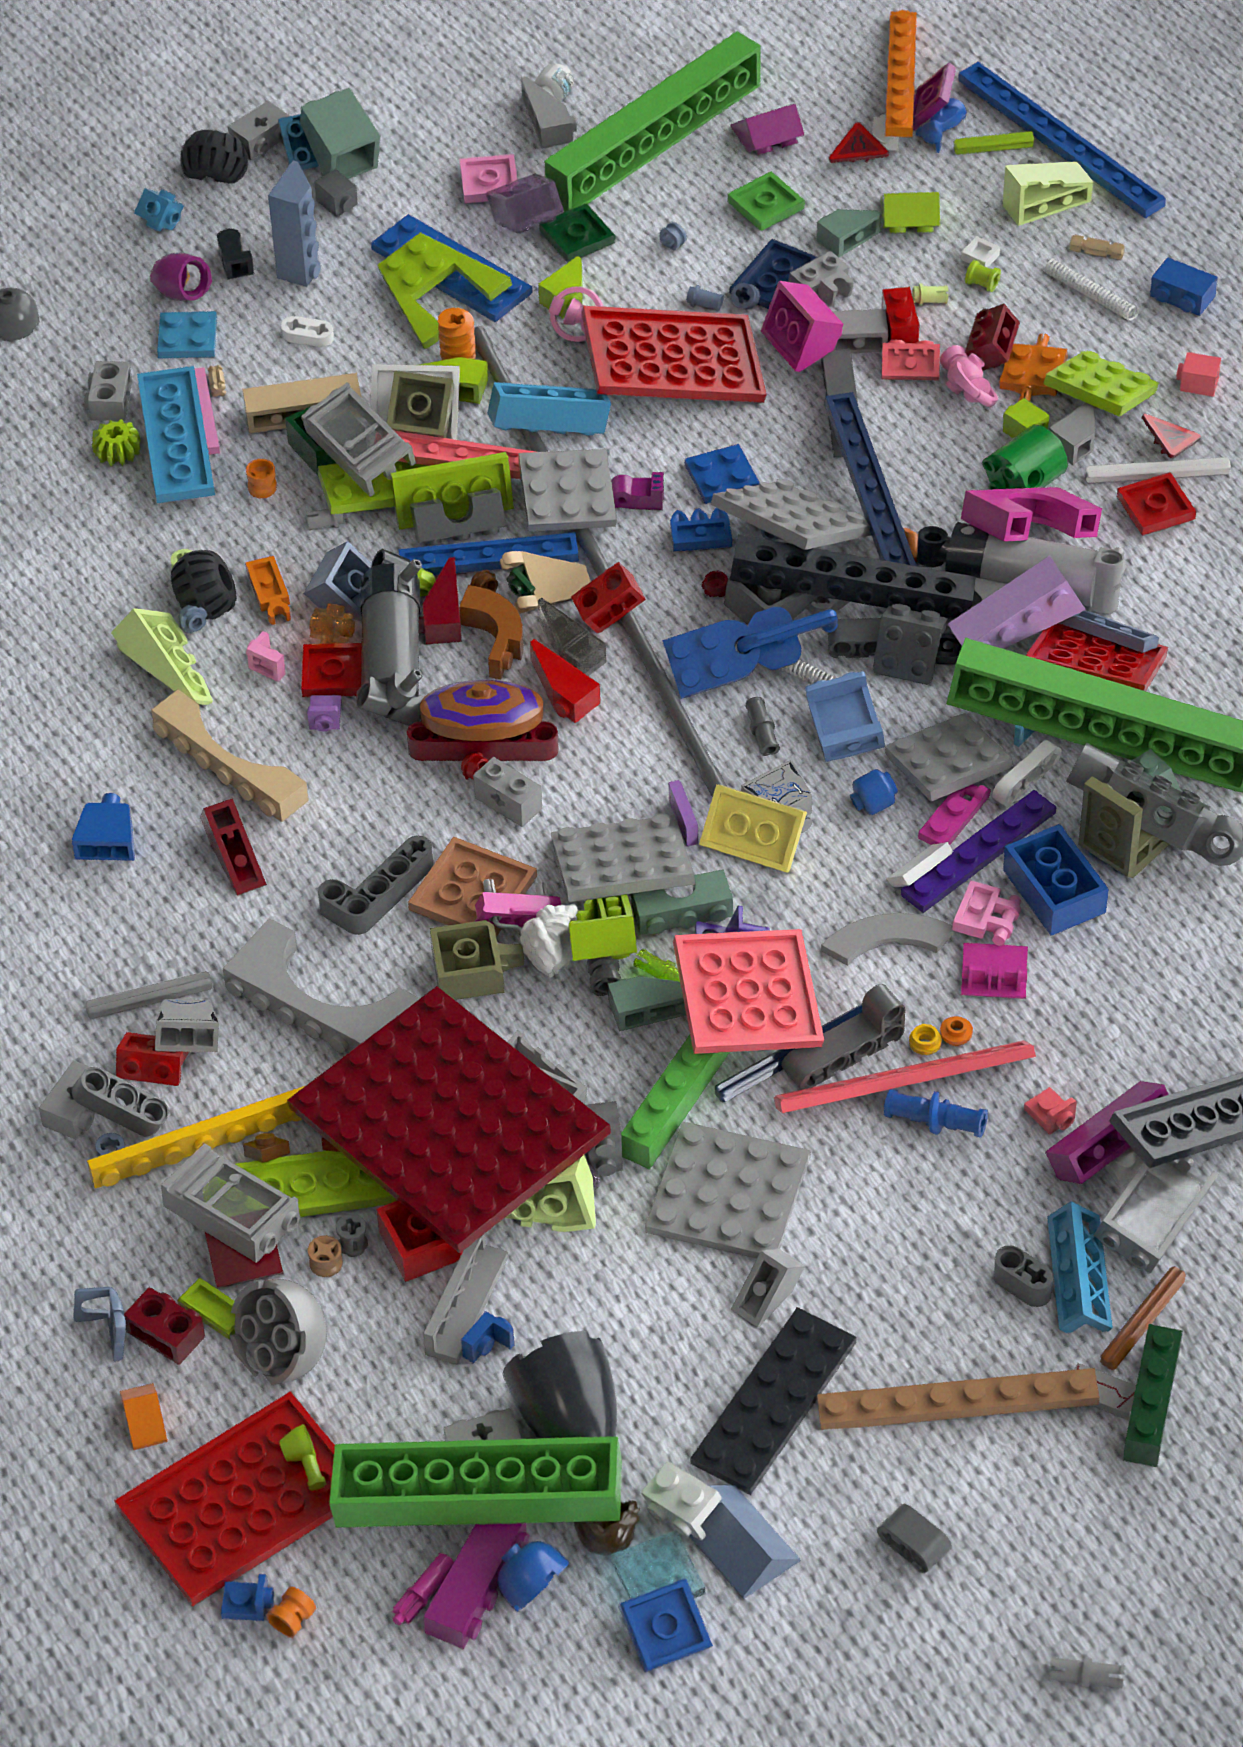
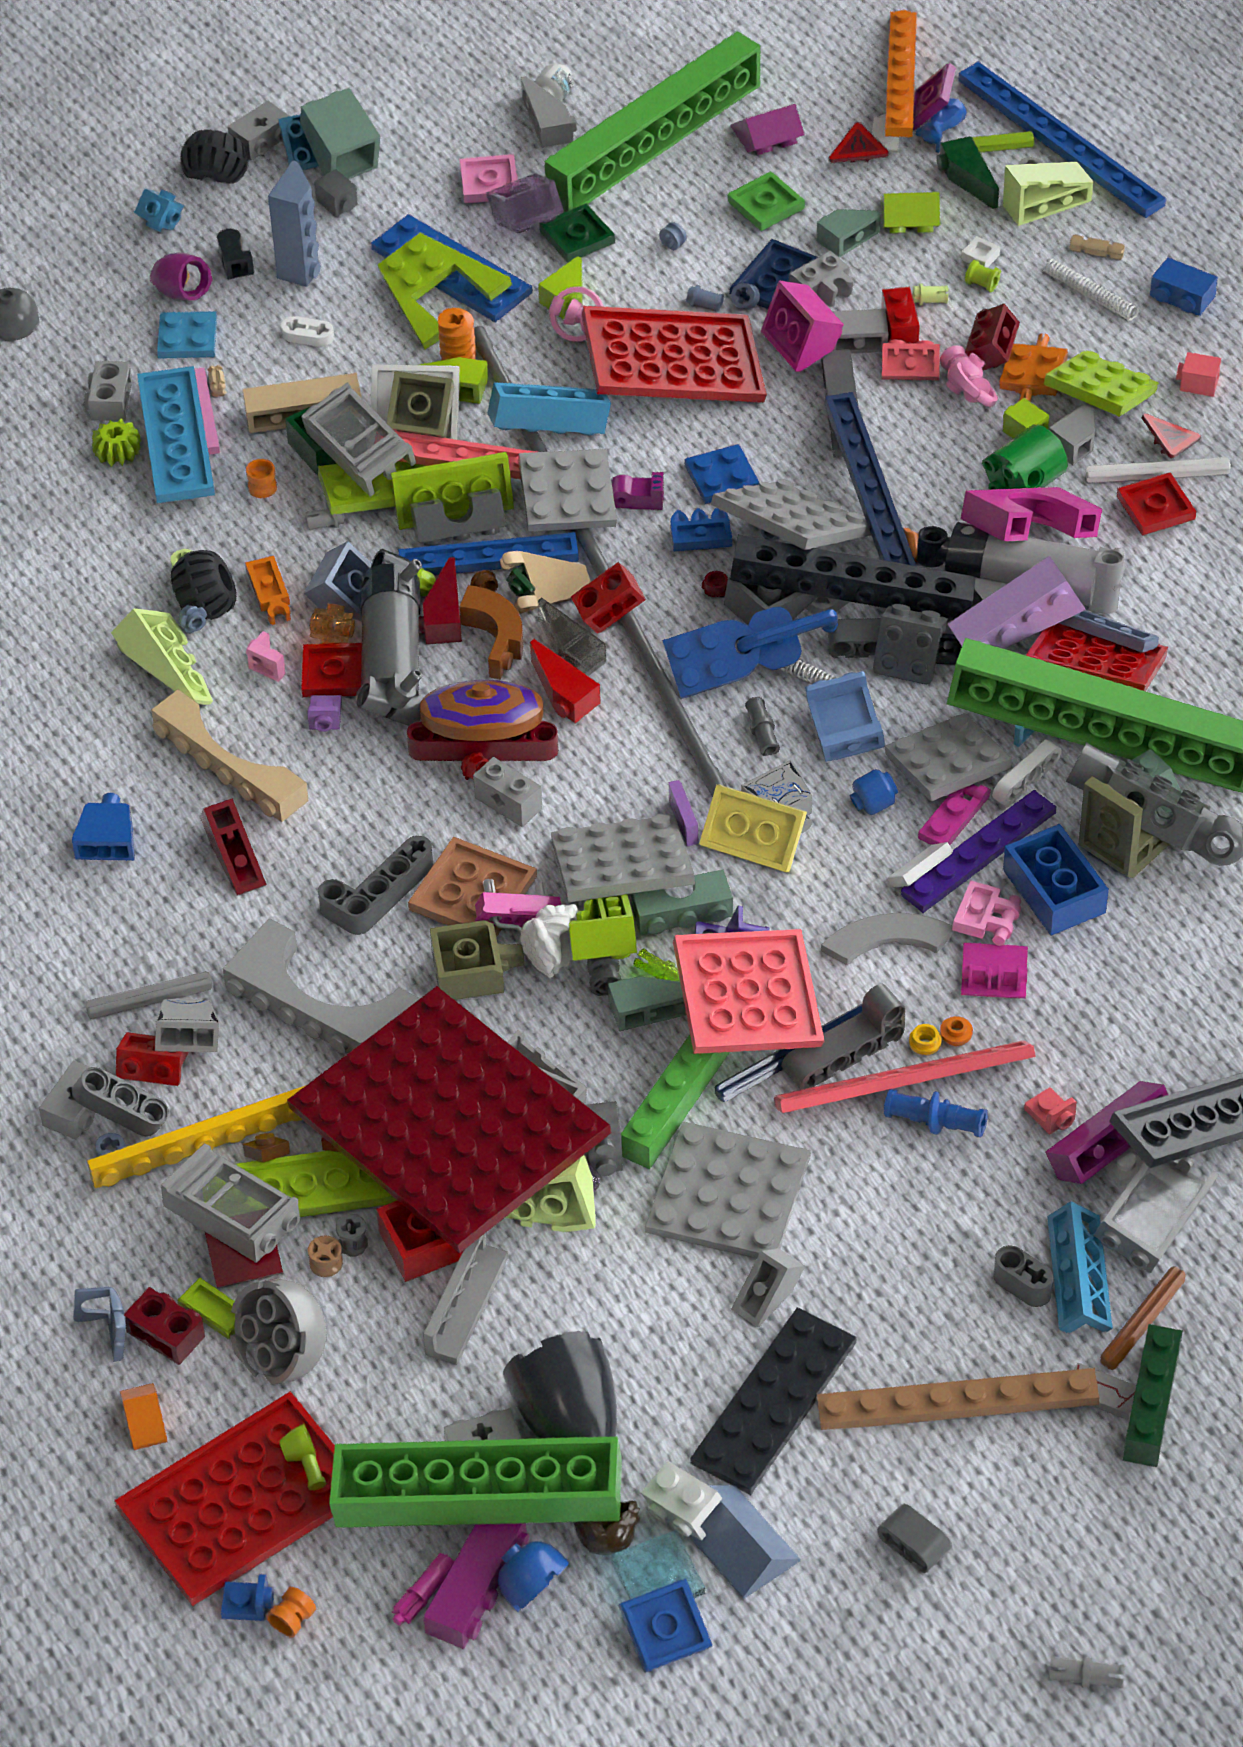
(484, 1333): blue bracket -> none
(968, 170): none -> dark green slope

